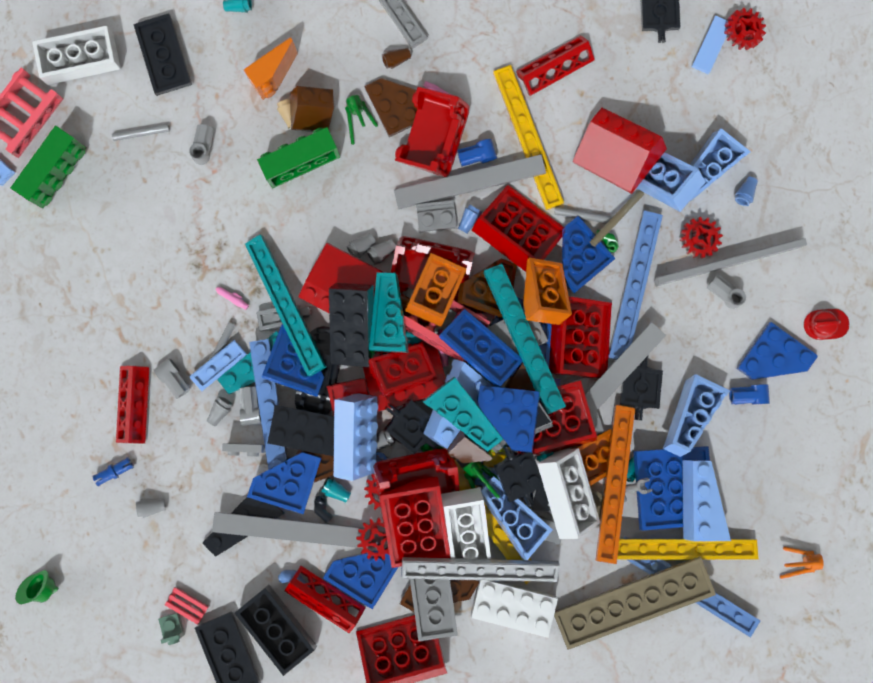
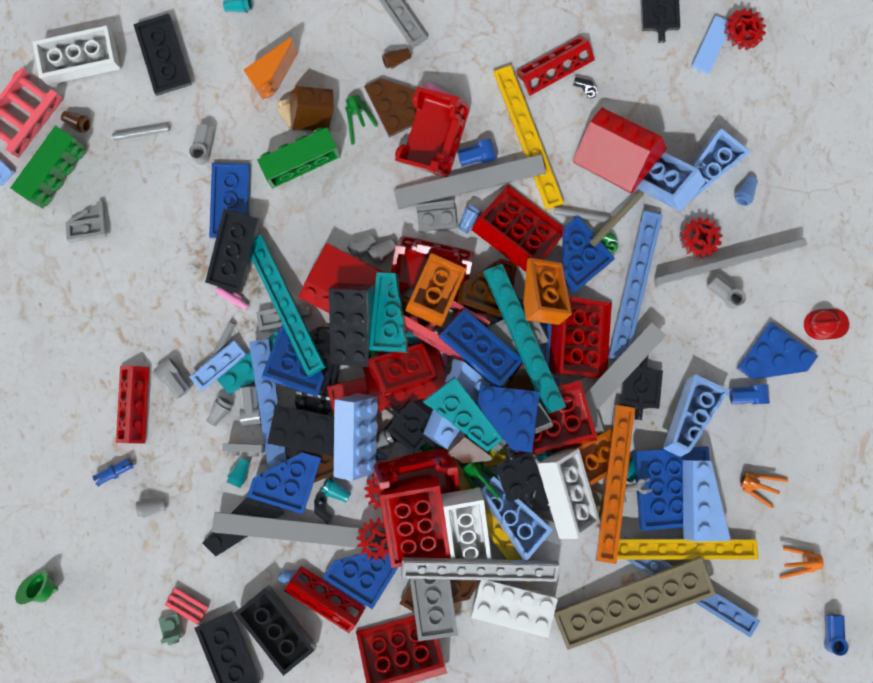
(76, 121): none -> reddish brown cone
(87, 224): none -> light grey wing
(228, 191): none -> blue tile
(232, 250): none -> black plate
(238, 474): none -> teal cone
(587, 86): none -> arm
(750, 483): none -> orange plant
(835, 632): none -> blue piece

